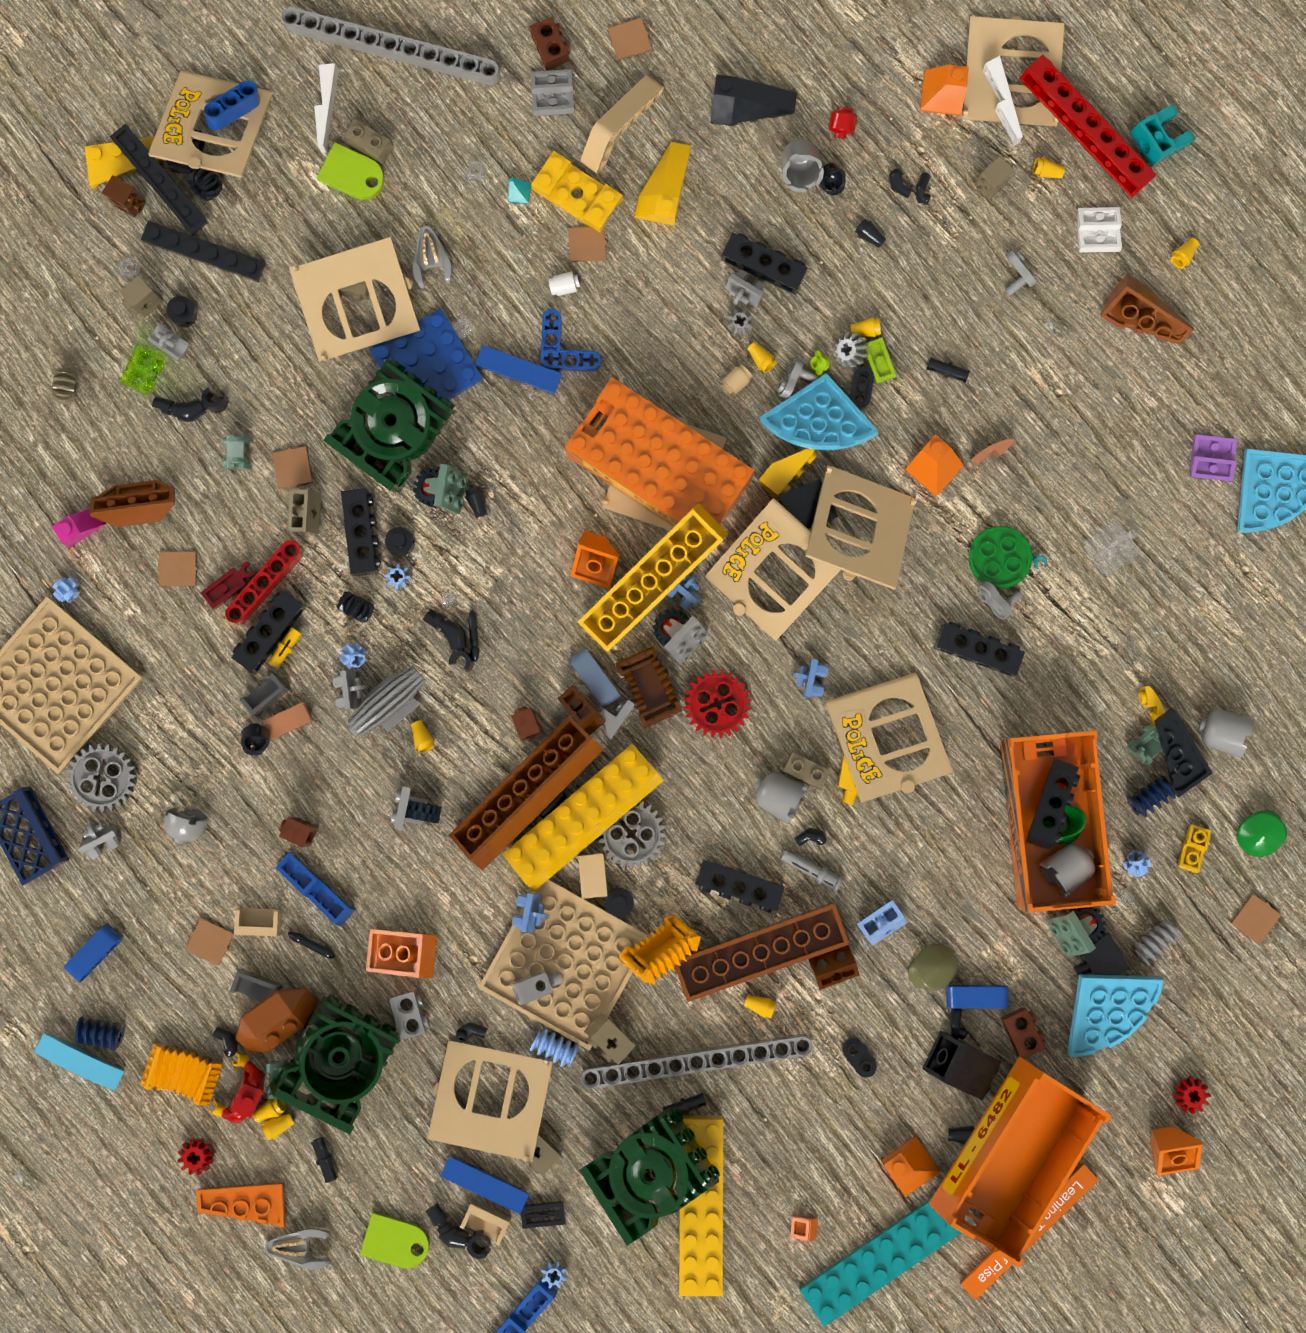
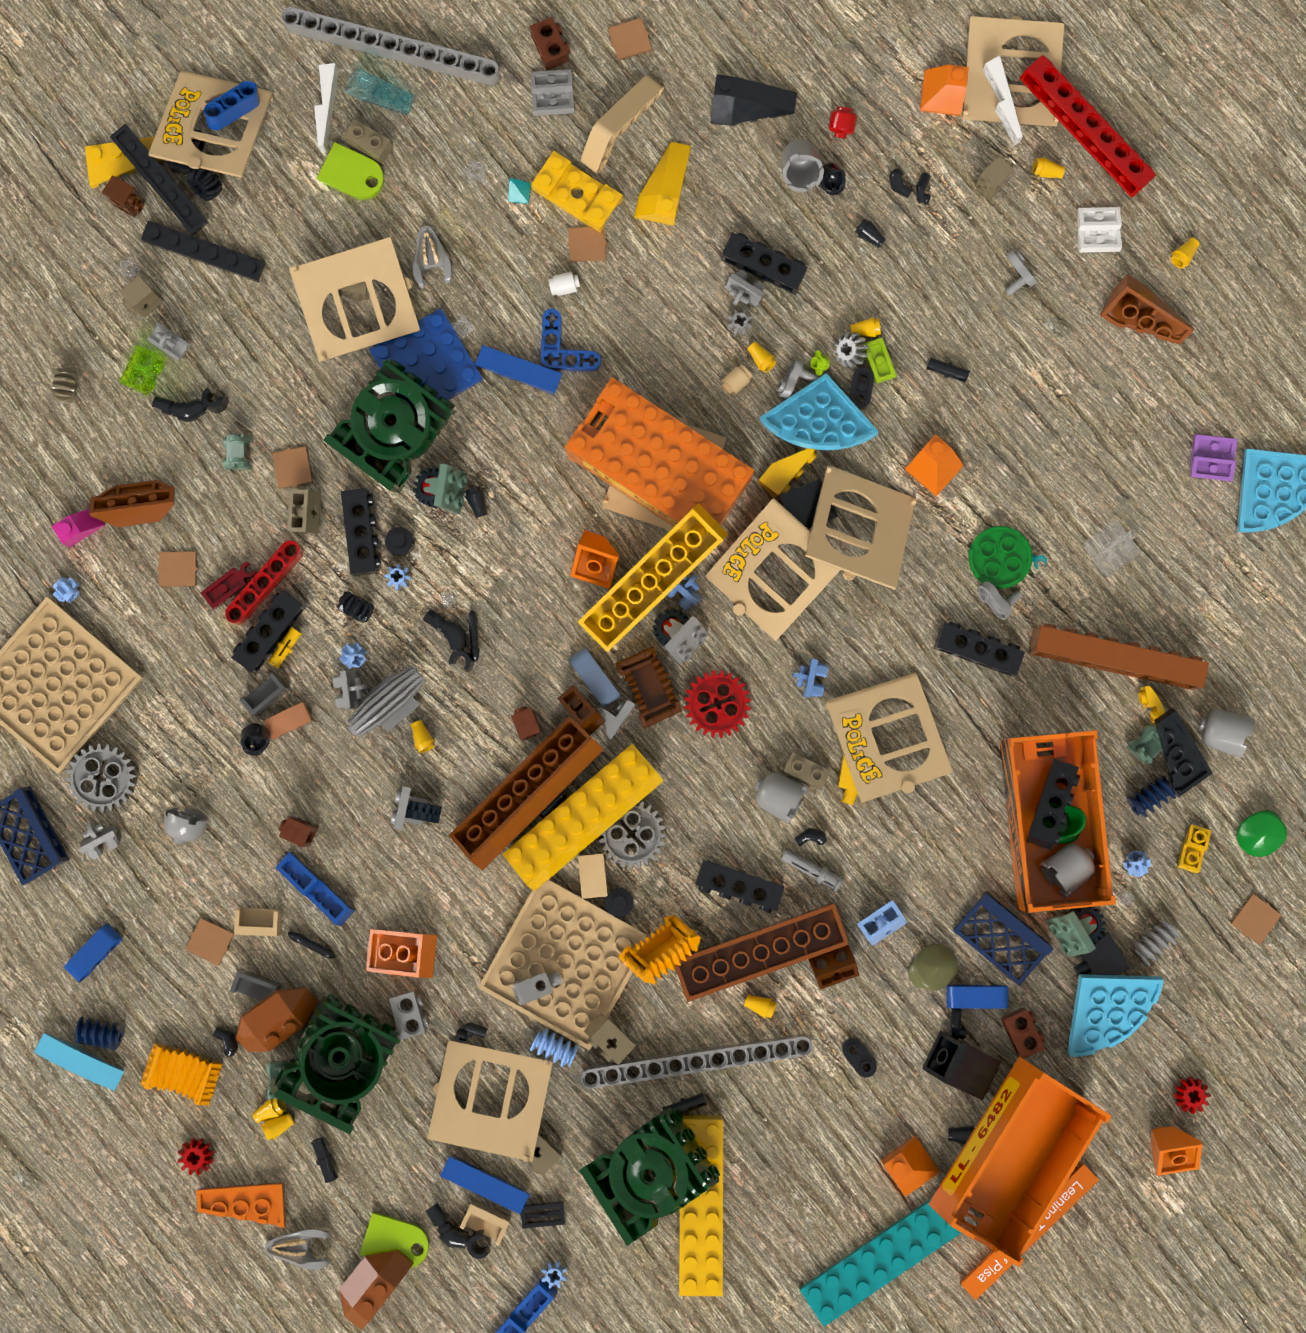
(182, 311): black piece -> none
(246, 1094): red torso -> none
(372, 1285): none -> dark orange wedge
(378, 92): none -> clear light blue slope
(532, 913): medium blue hips -> none
(804, 1228): orange slope -> none
(996, 449): nougat slope -> none
(1016, 925): none -> dark blue fence
(1117, 657): none -> dark orange brick
(1154, 140): teal brick -> none

